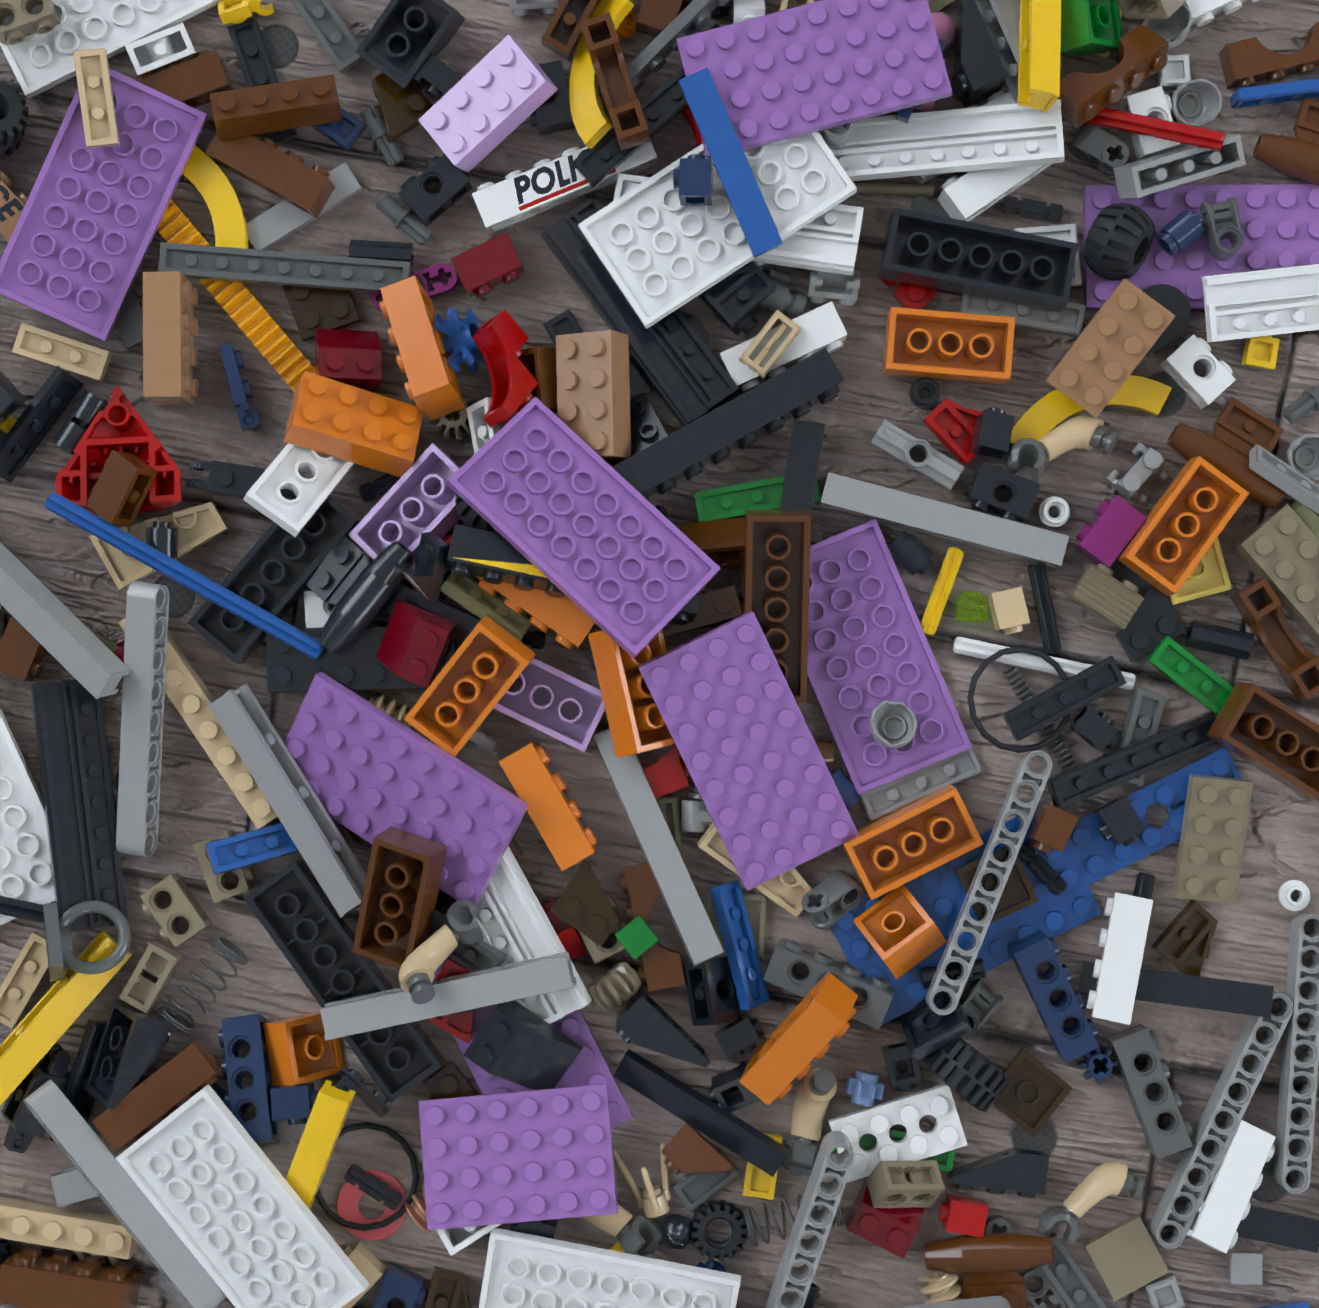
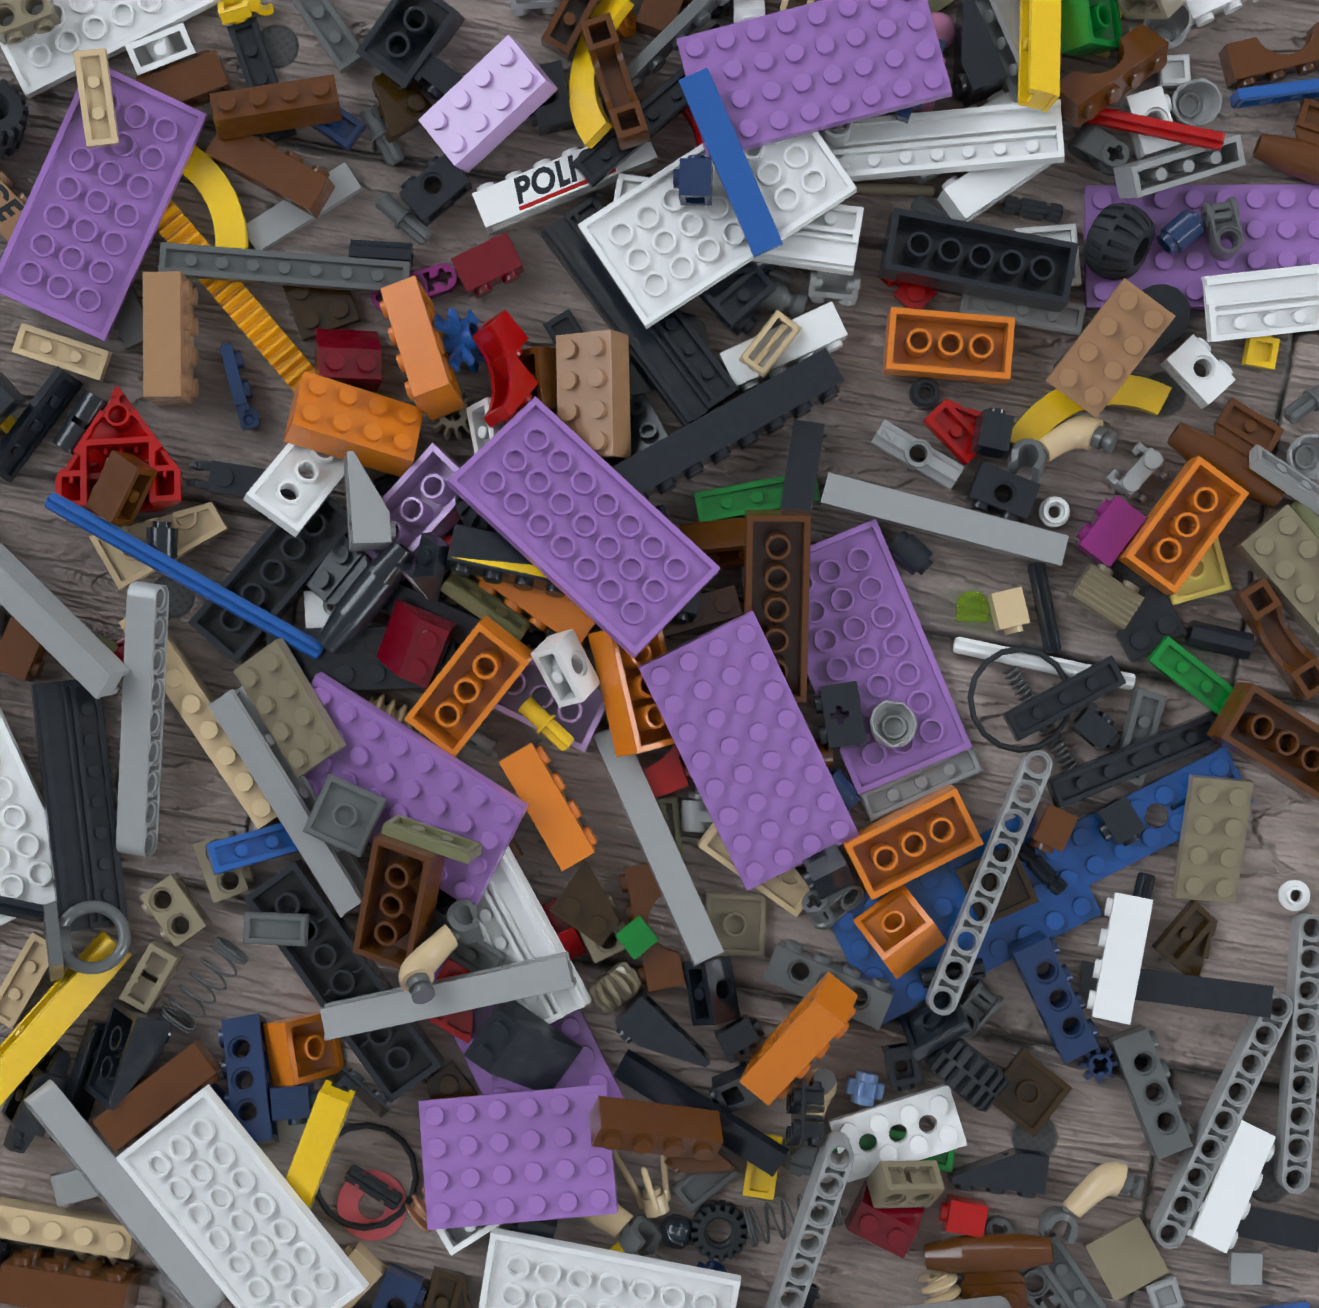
(275, 928): none -> dark grey tile
(289, 707): none -> dark tan plate
(344, 815): none -> dark grey tile
(366, 512): none -> light grey slope
(432, 839): none -> olive tile
(546, 724): none -> yellow axle
(565, 668): none -> white brick
(655, 1128): none -> reddish brown brick
(739, 945): blue plate -> none
(798, 1104): none -> black hinge
(827, 872): none -> black brick
(851, 731): none -> black brick
(941, 590): yellow axle -> none

